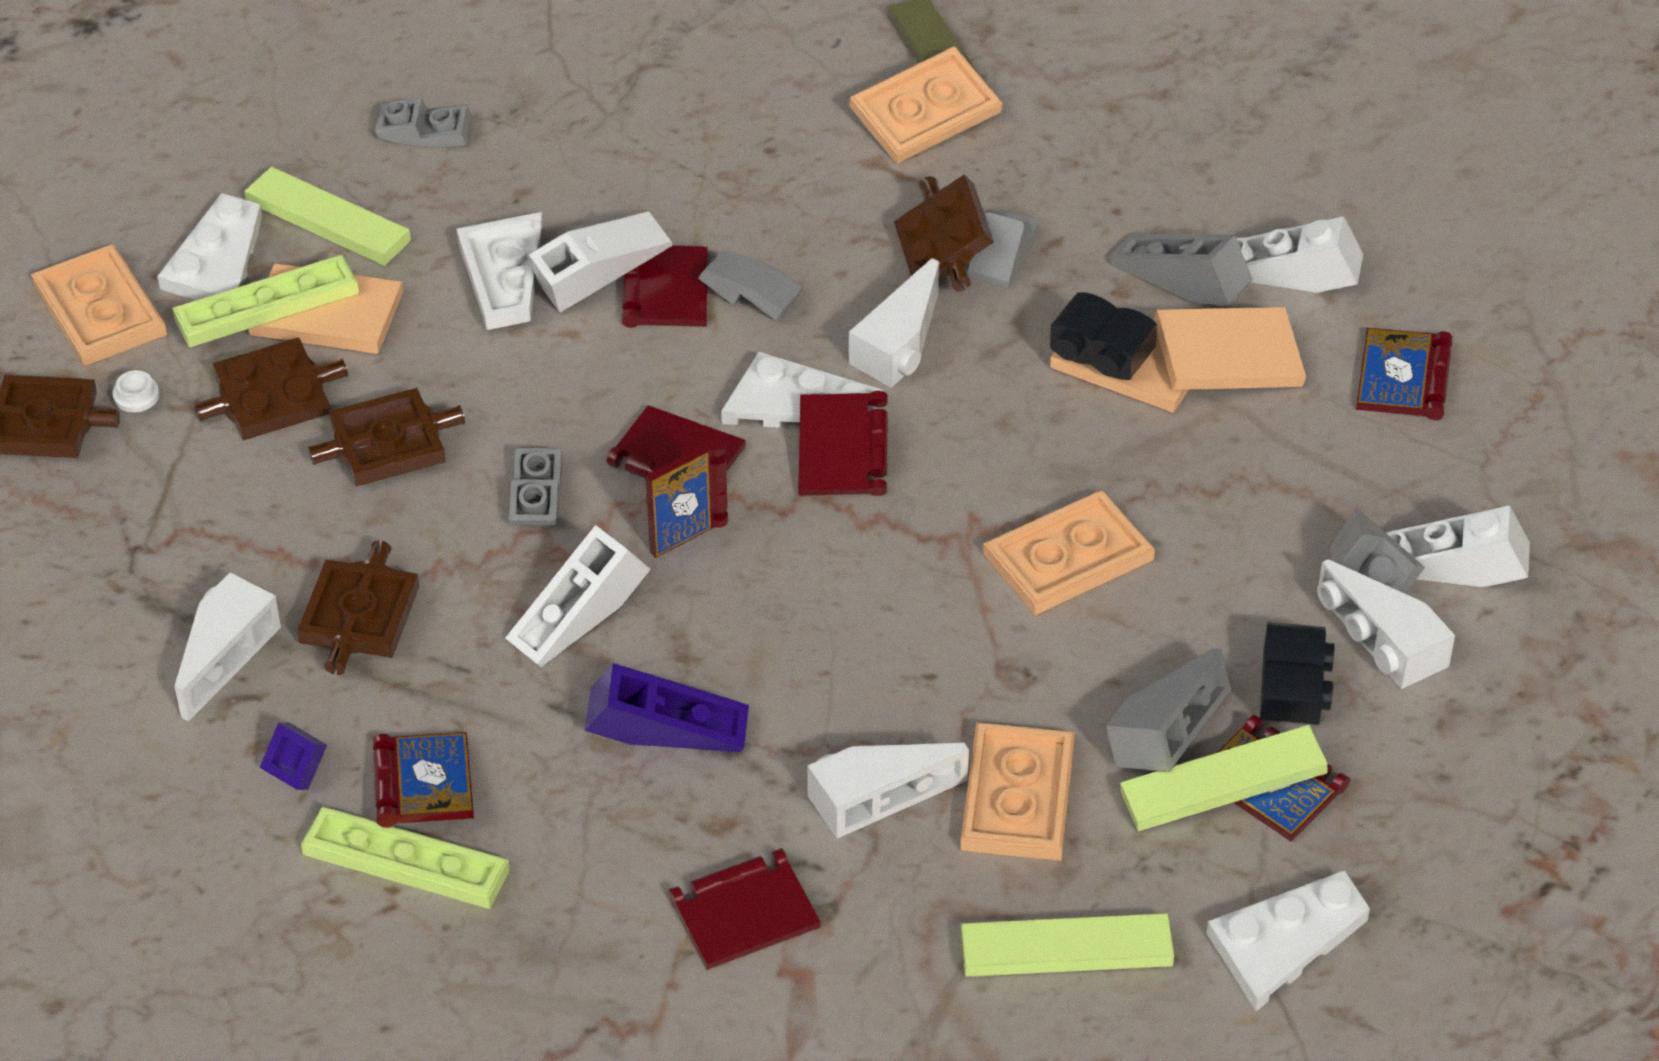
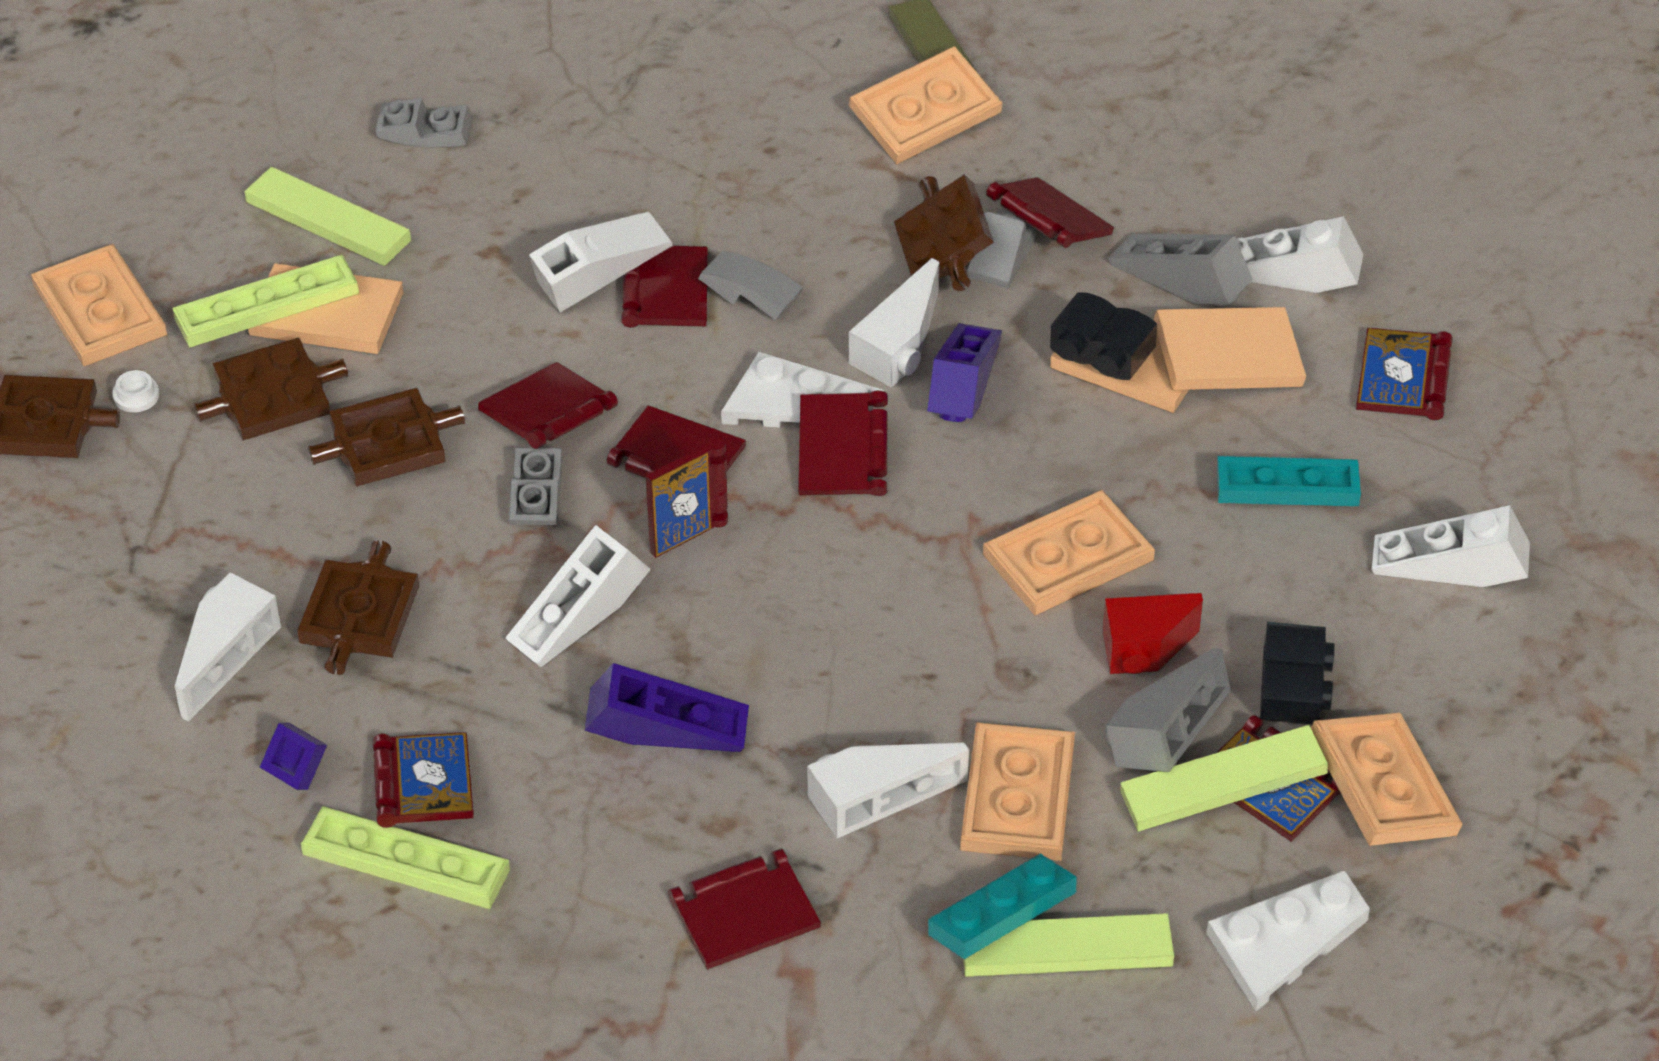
(215, 251): white wing -> none
(501, 267): white wing -> none
(547, 404): none -> dark red piece
(962, 372): none -> dark purple slope
(1002, 906): none -> teal plate
(1049, 211): none -> dark red piece
(1148, 630): none -> red slope
(1288, 481): none -> teal plate
(1374, 553): light grey slope -> none
(1385, 779): none -> light nougat tile
(1393, 627): white slope -> none

